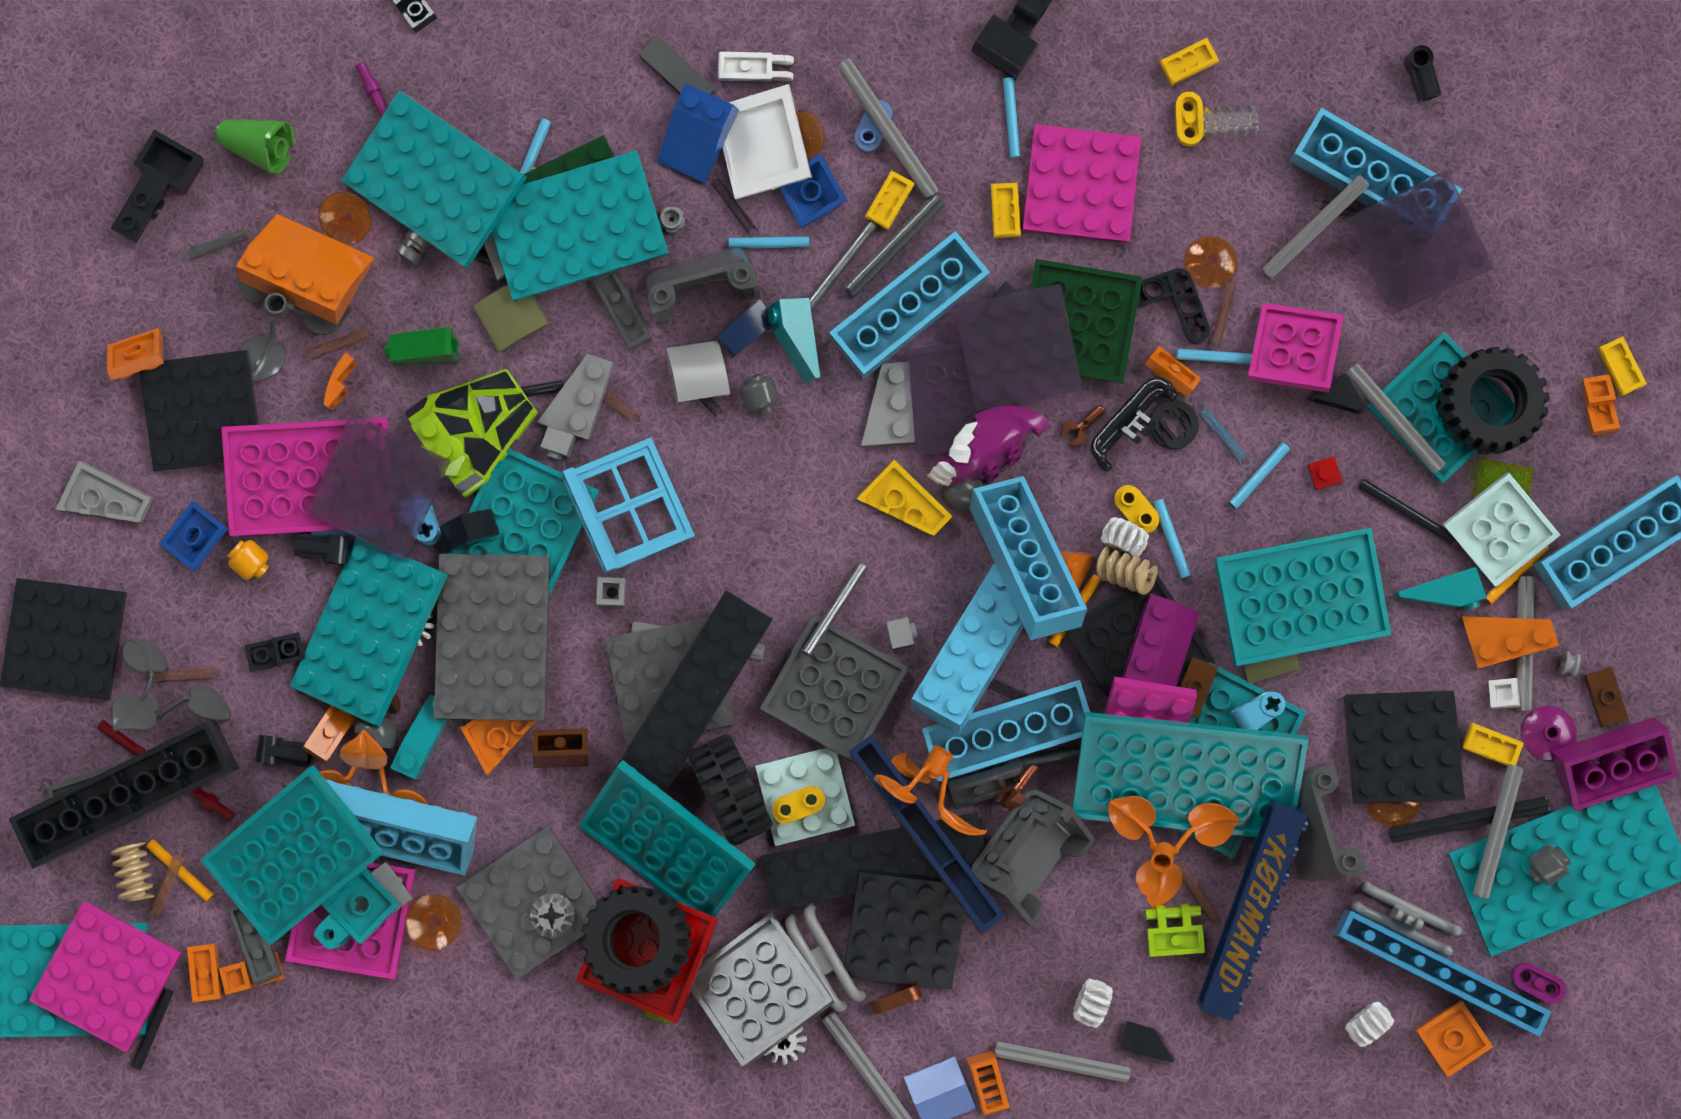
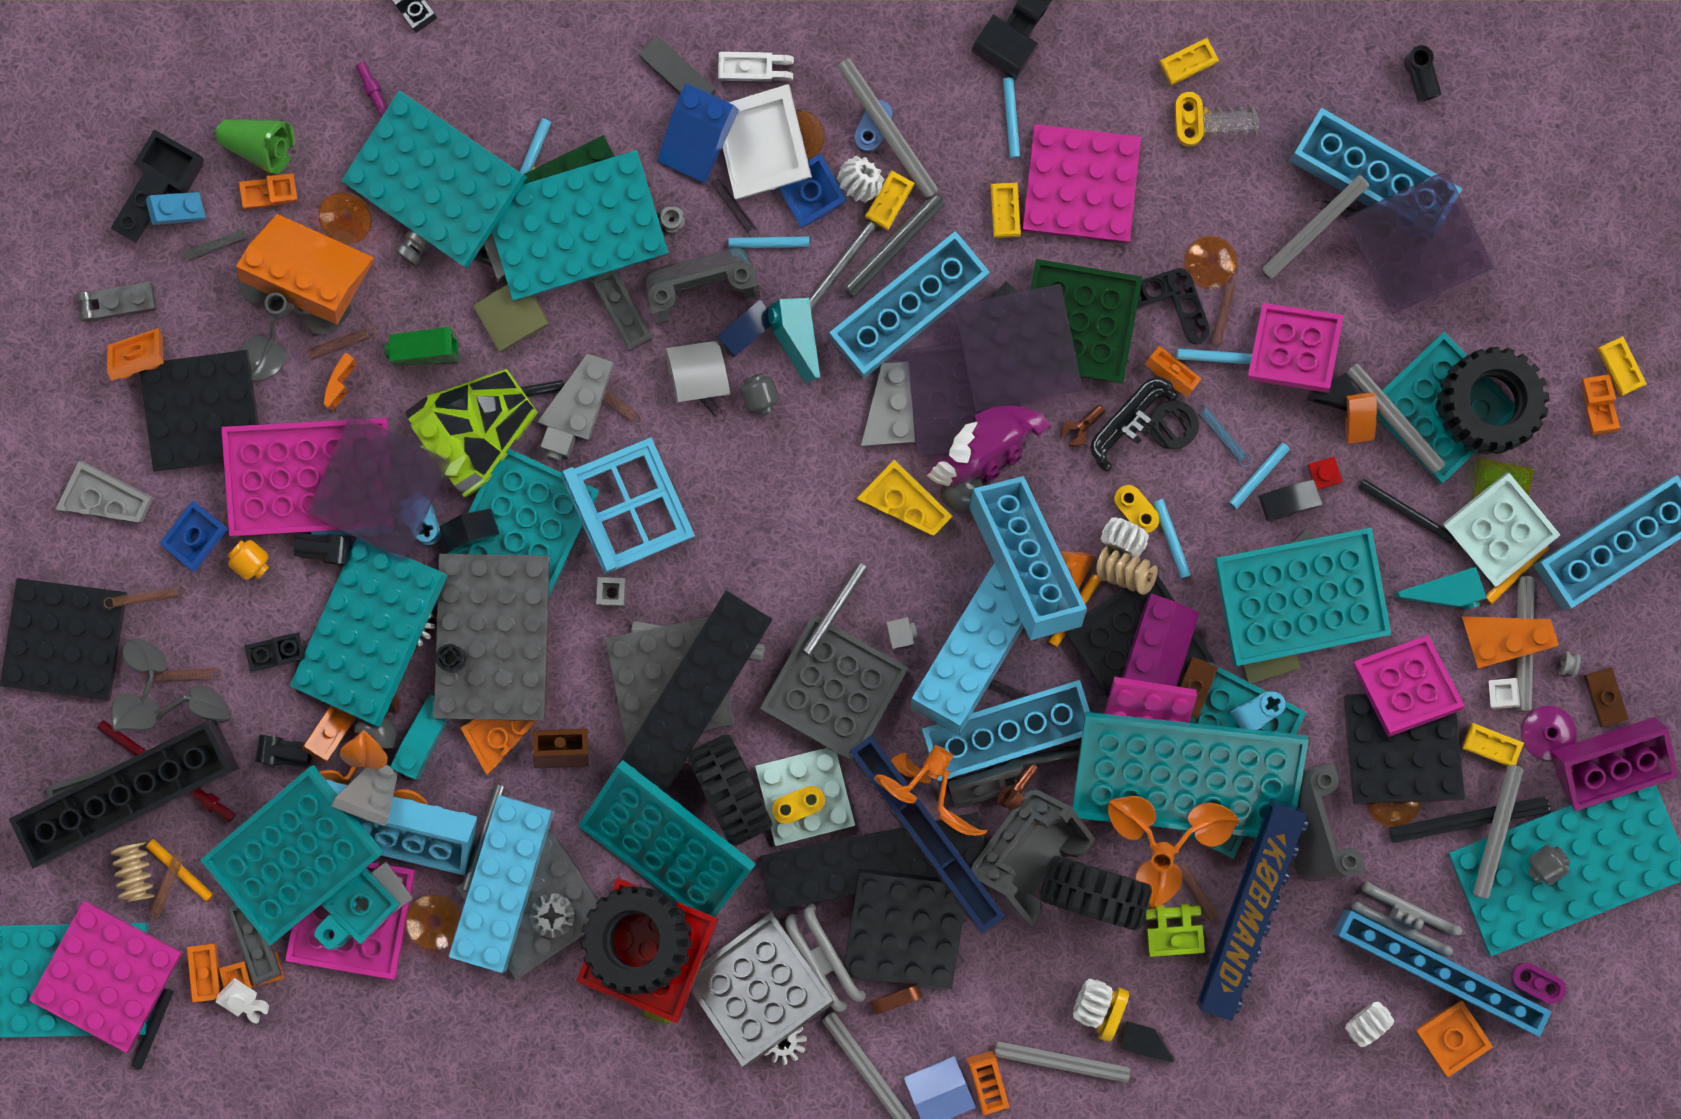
(117, 301): none -> flat silver plate
(147, 599): none -> nougat piece
(175, 208): none -> dark azure plate
(240, 998): none -> white plate
(268, 191): none -> orange slope
(369, 795): none -> light grey wing
(455, 660): none -> black wheel
(498, 790): none -> flat silver bar
(501, 884): none -> medium azure brick
(860, 179): none -> white gear
(1096, 893): none -> black tyre
(1111, 1021): none -> yellow plate
(1290, 500): none -> black slope
(1361, 418): none -> orange slope
(1408, 685): none -> dark pink plate

